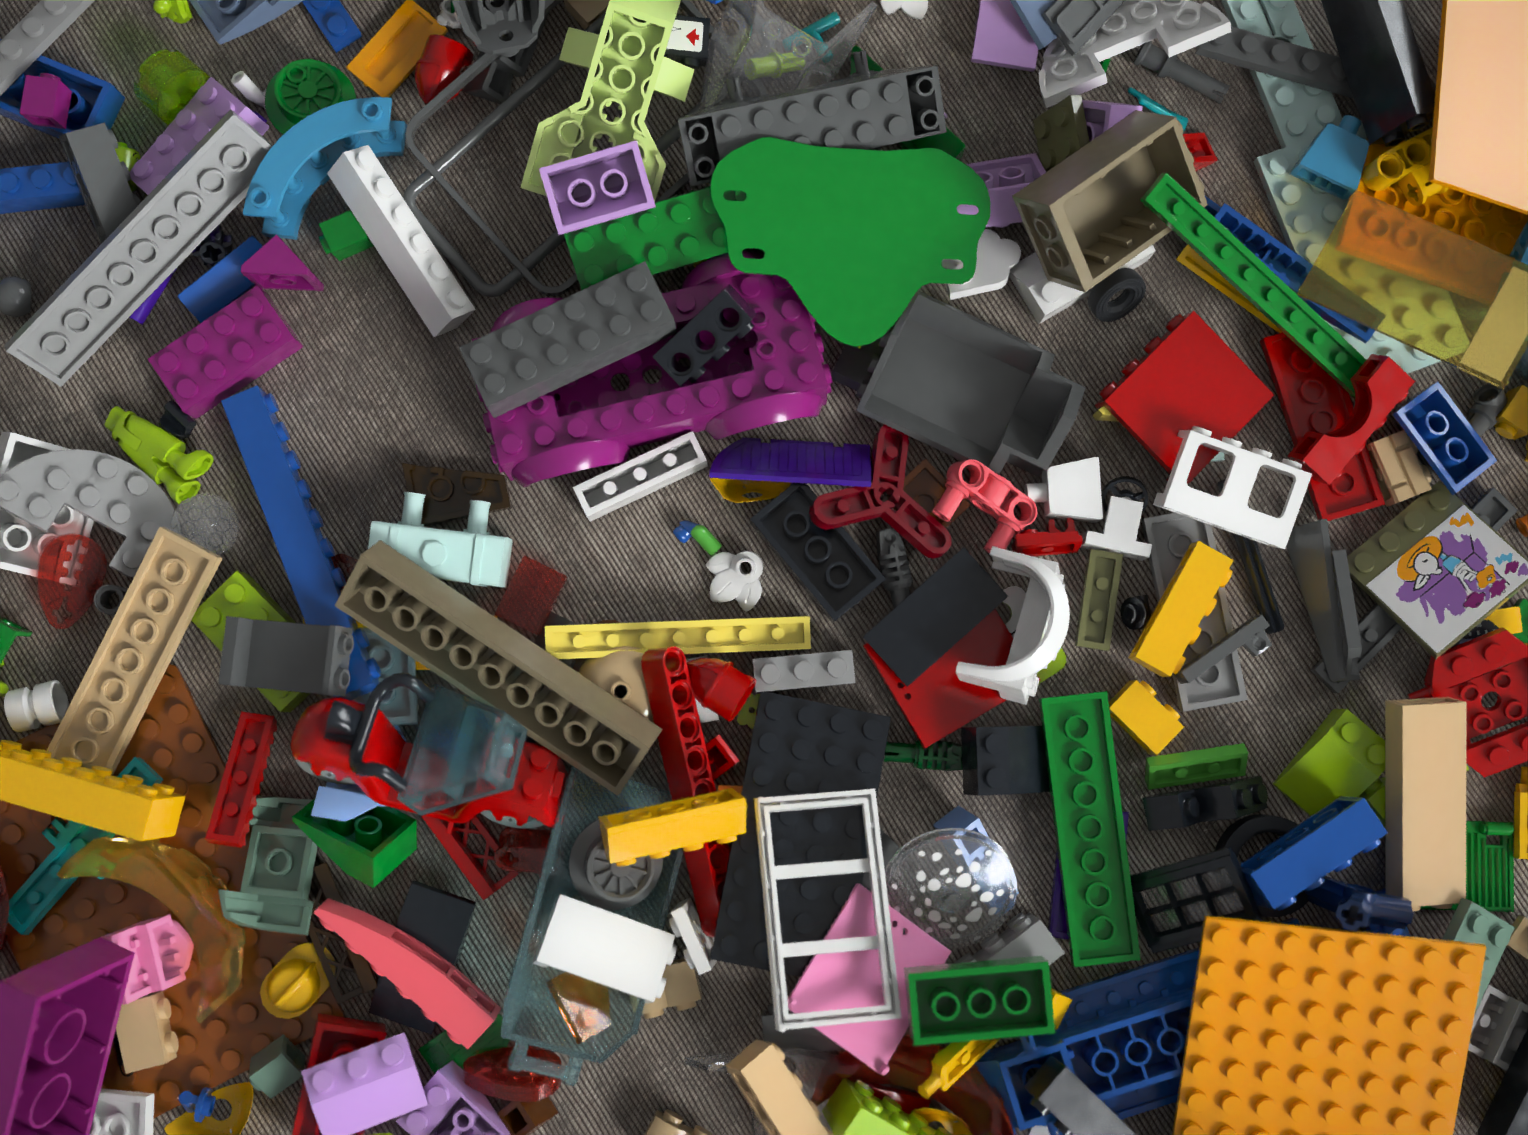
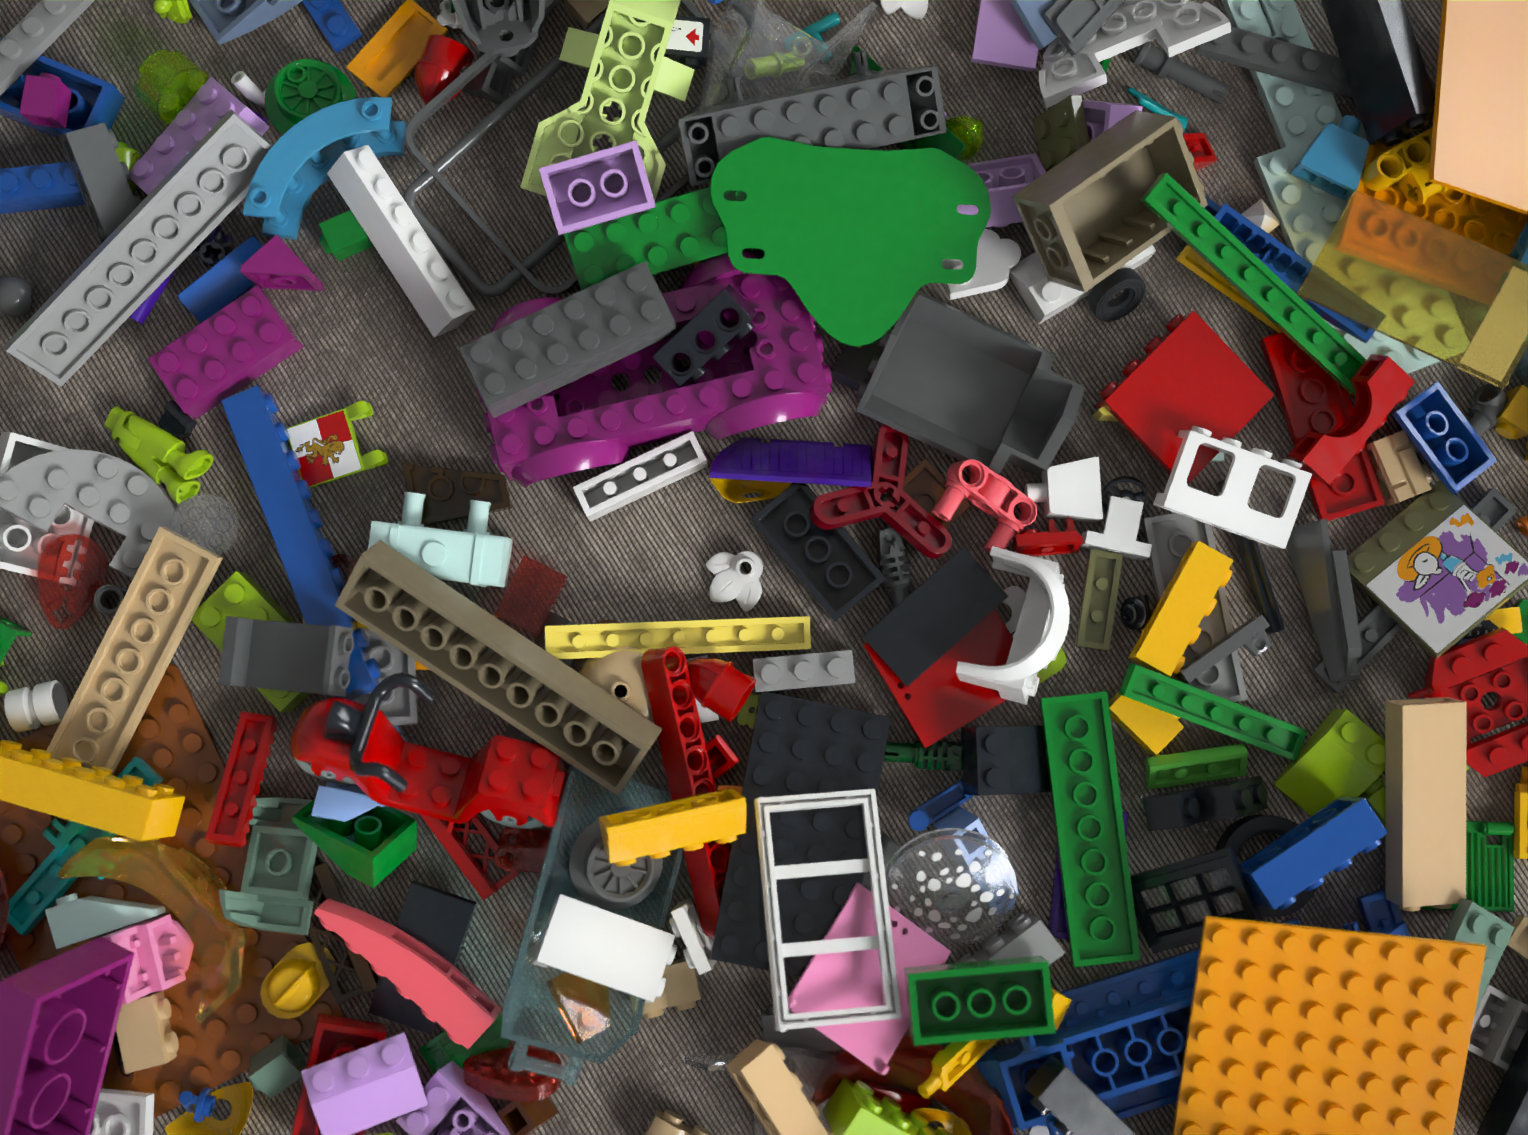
(94, 915): none -> light aqua slope
(330, 446): none -> flag
(461, 753): clear light blue slope -> none
(699, 533): bright green arm -> none
(937, 806): none -> blue piece
(969, 131): none -> clear neon green brick
(1212, 711): none -> green plate
(1262, 216): none -> white slope
(1361, 906): dark blue piece -> none

